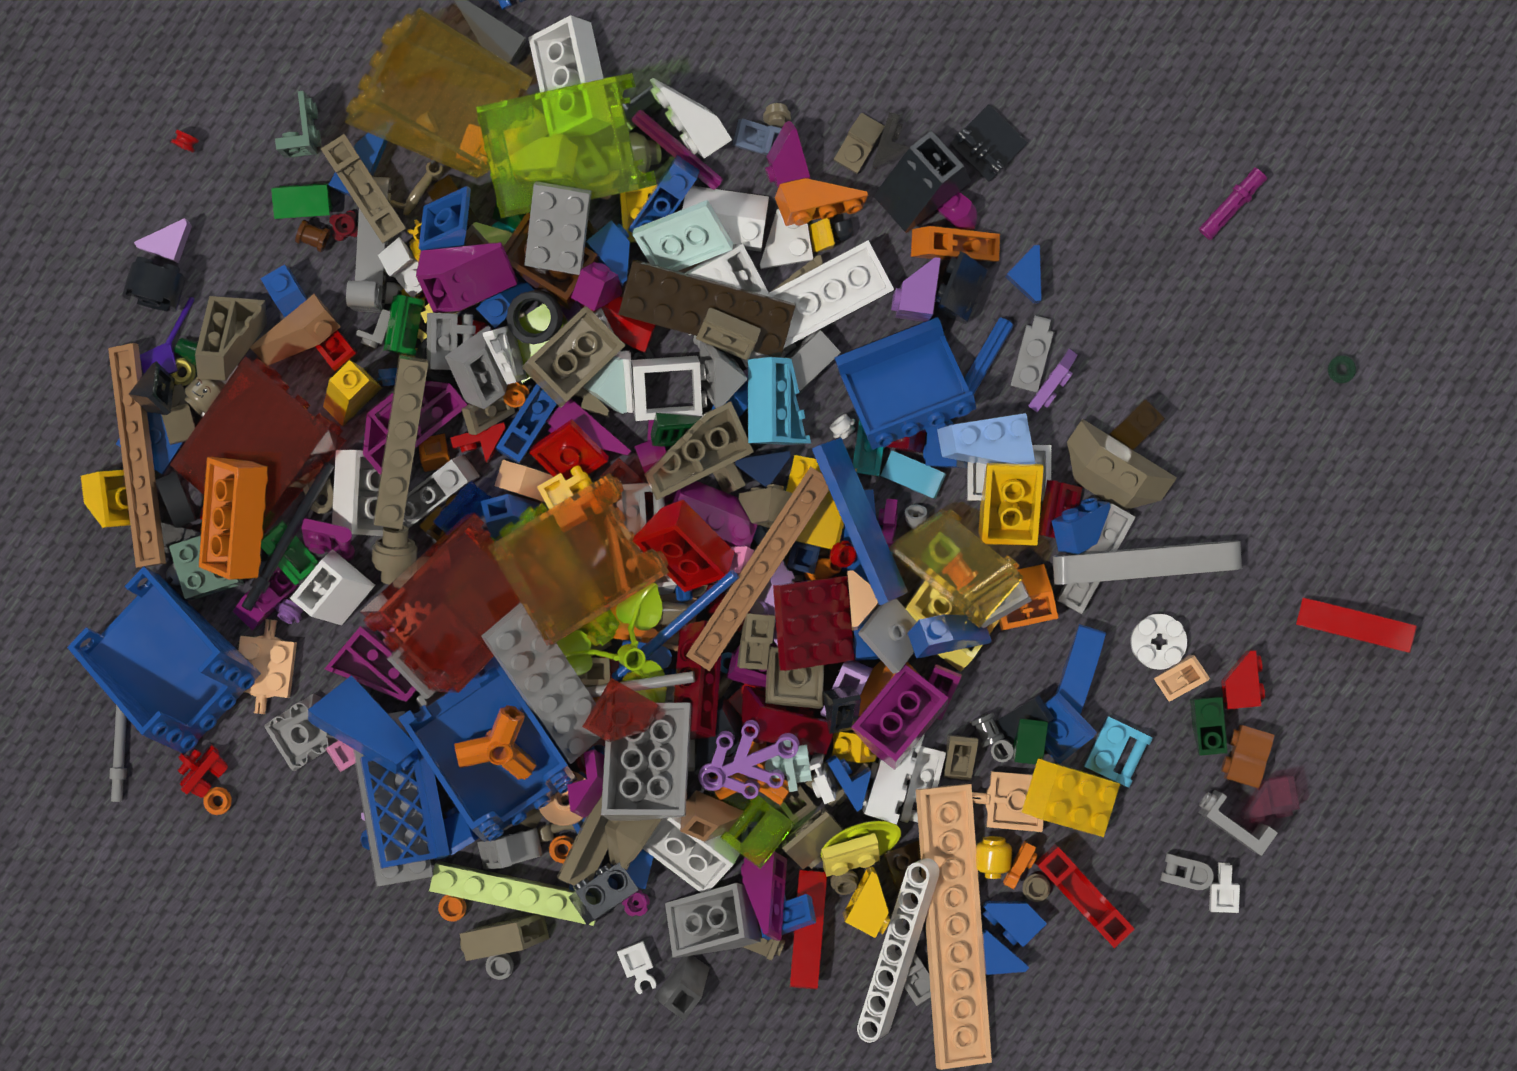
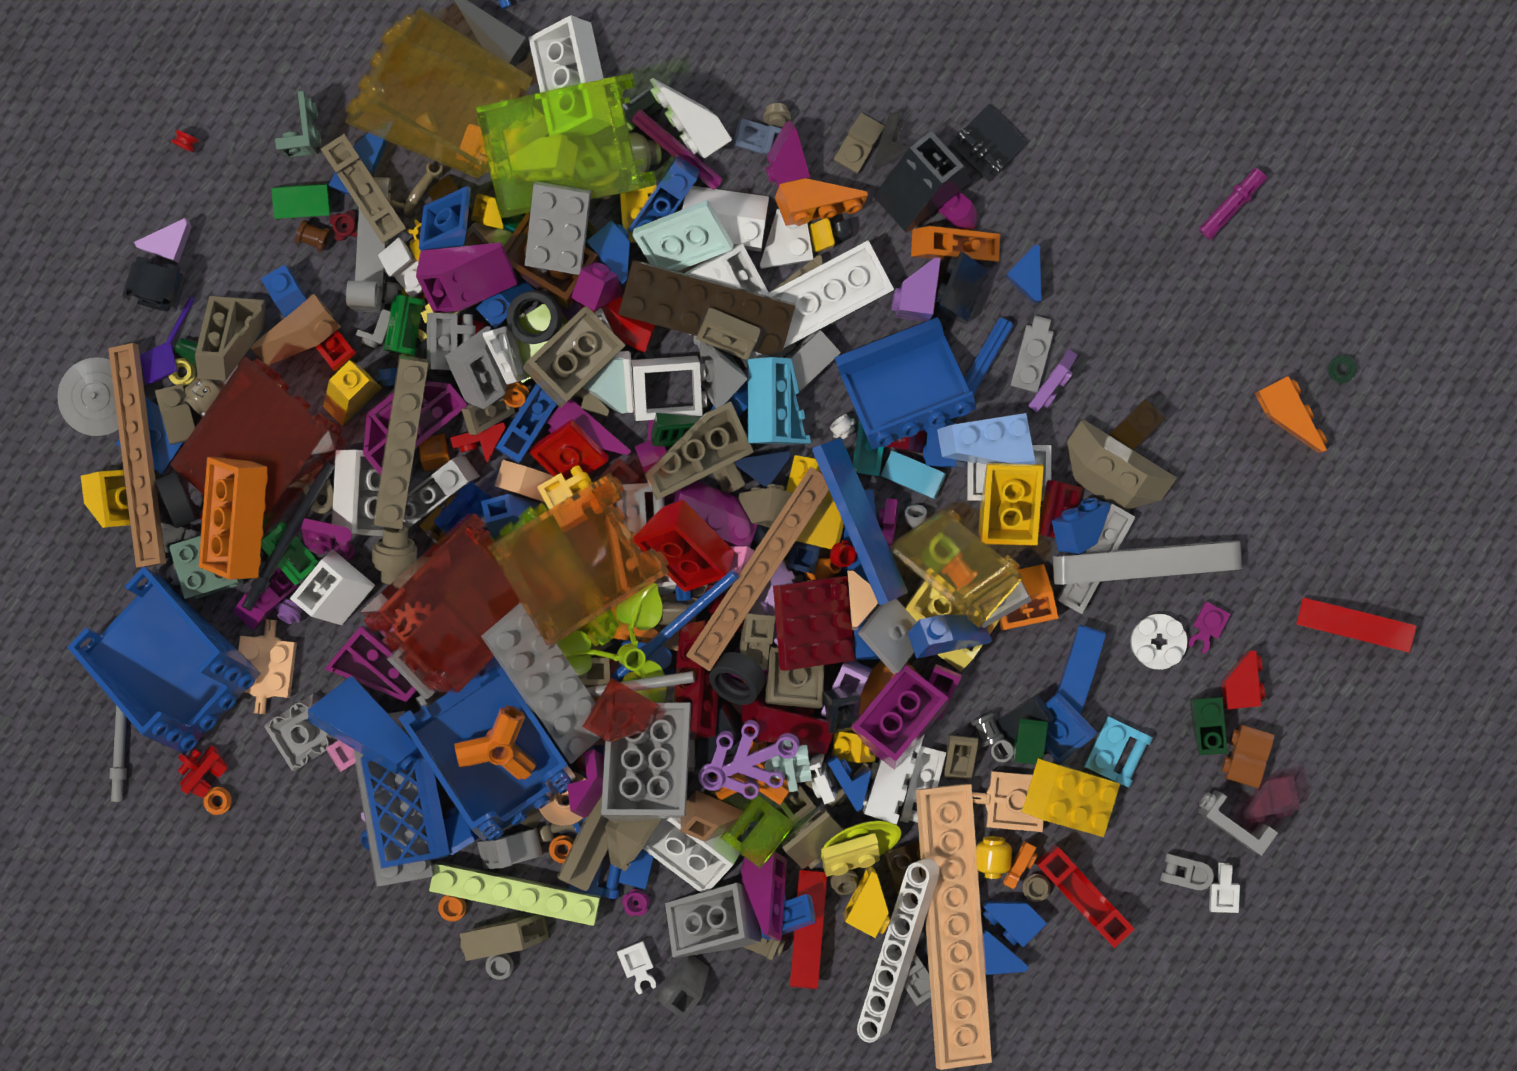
(88, 397): none -> light grey hat
(154, 390): black slope -> none
(486, 211): none -> yellow slope
(605, 896): black brick -> none
(730, 688): none -> black tyre
(1181, 677): light nougat slope -> none
(1210, 623): none -> magenta plate
(1284, 407): none -> orange slope

